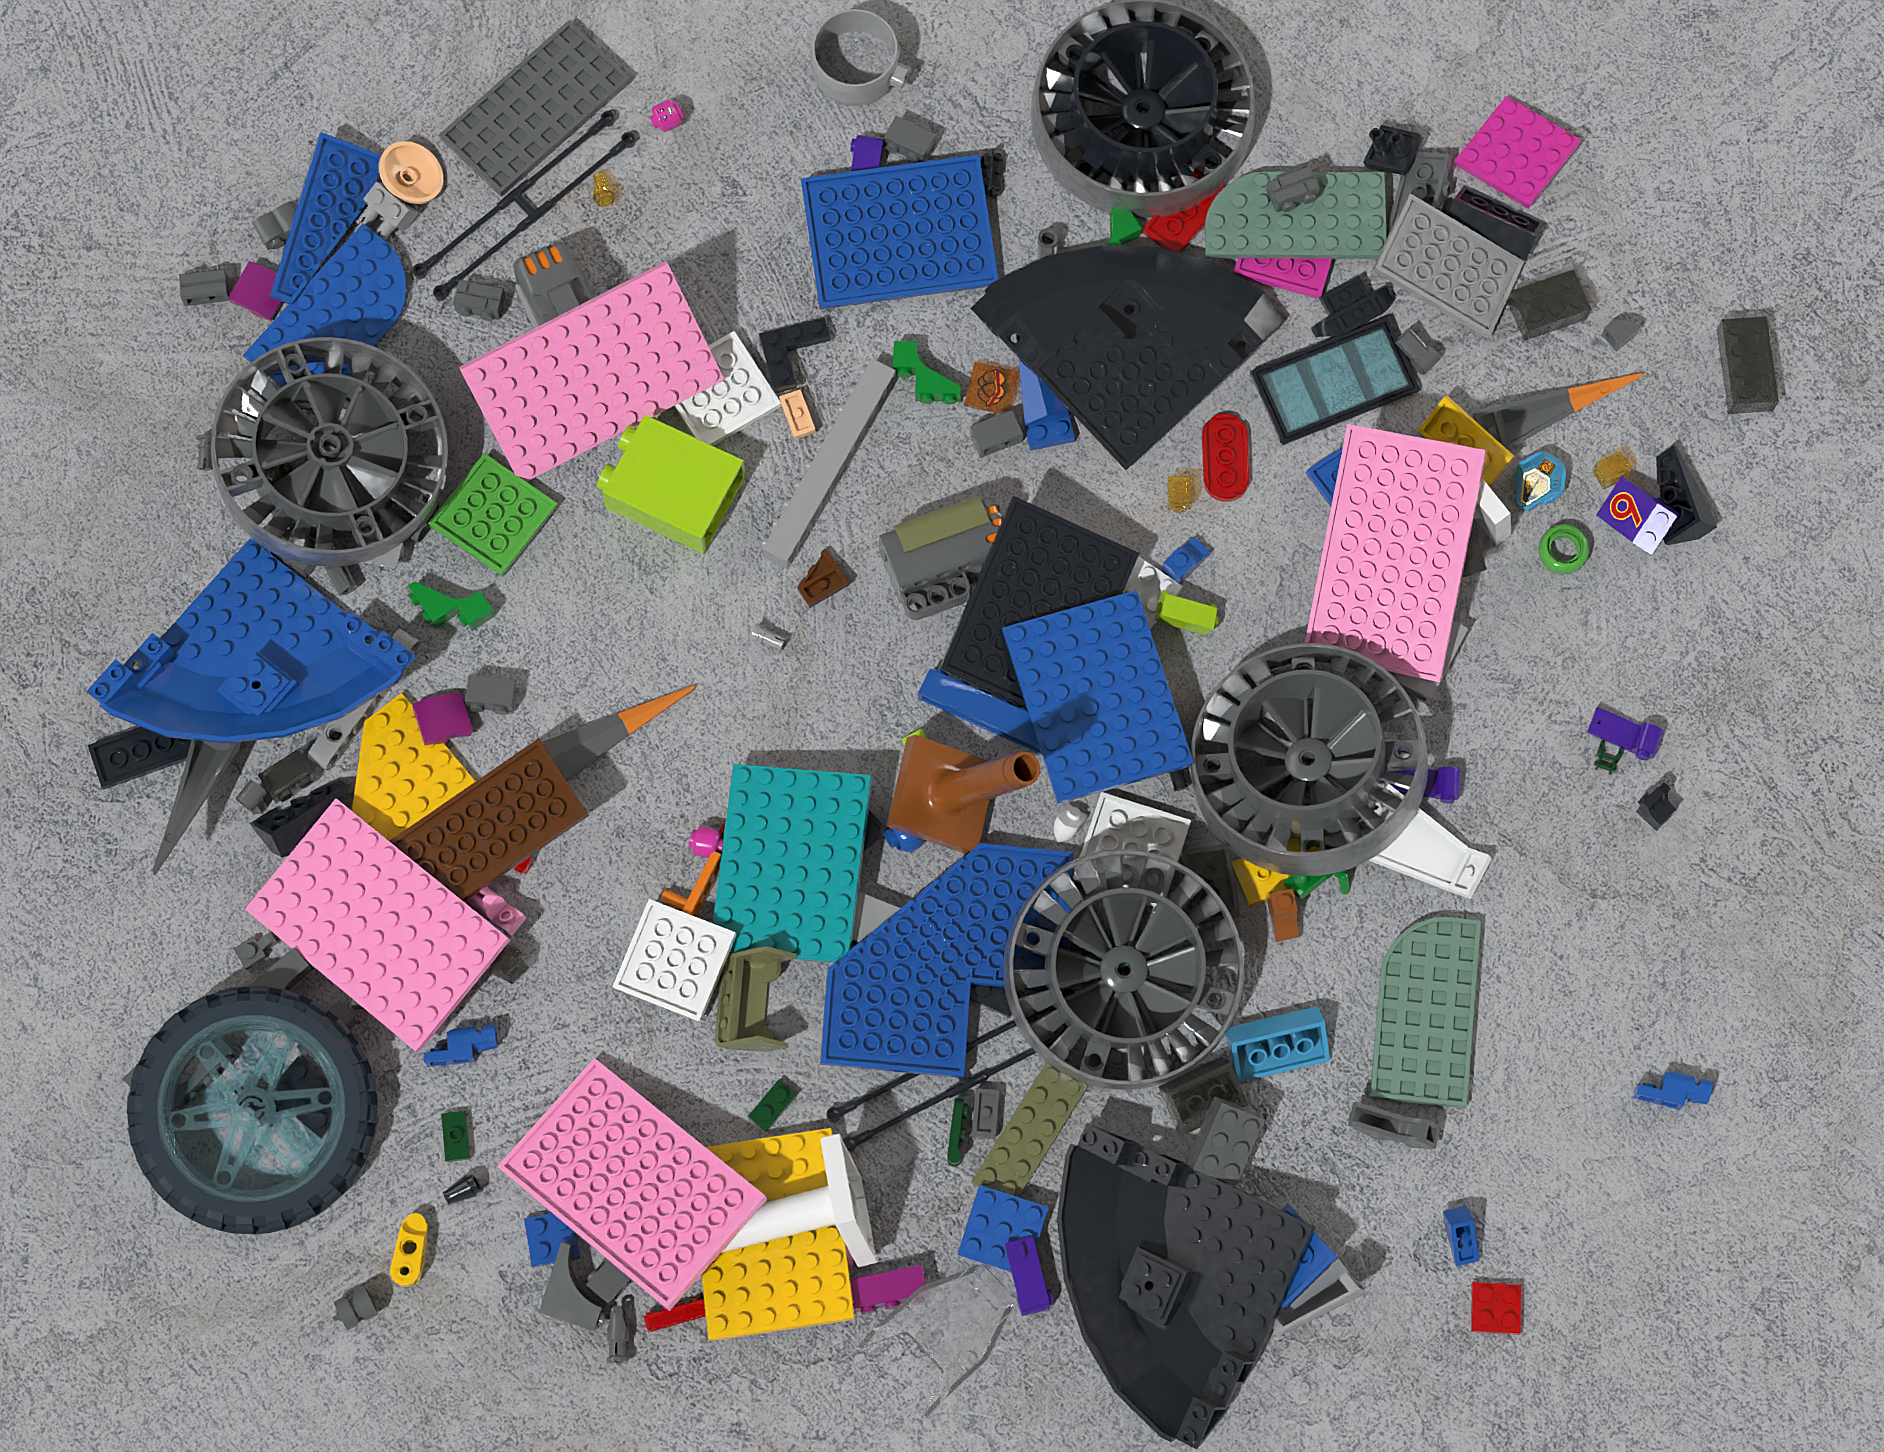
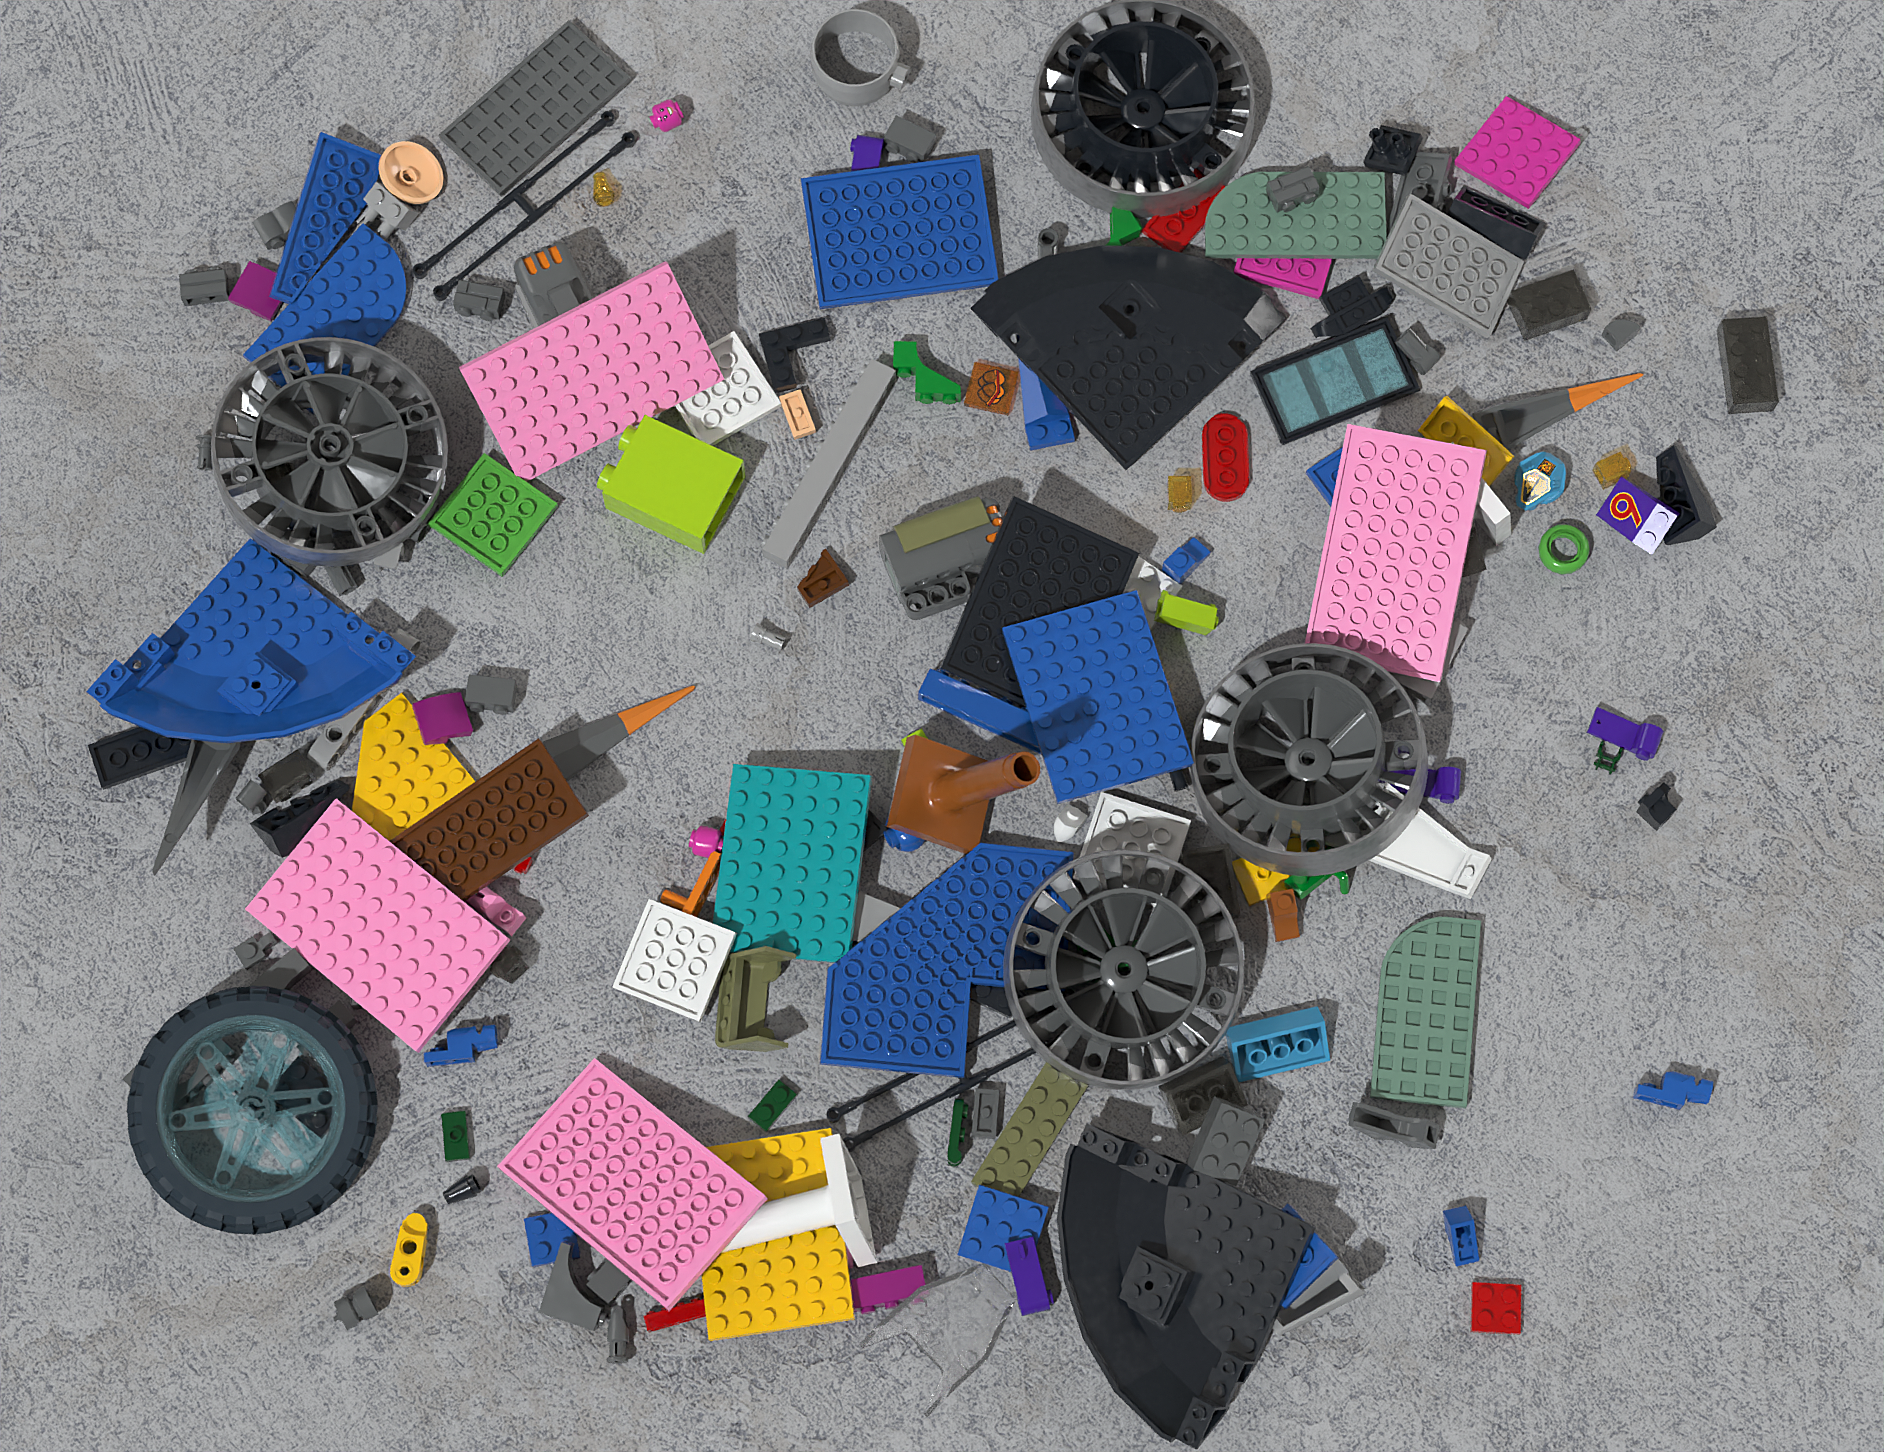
(440, 608): green arch -> none
(992, 164): black hinge -> none
(996, 433): dark grey brick -> none

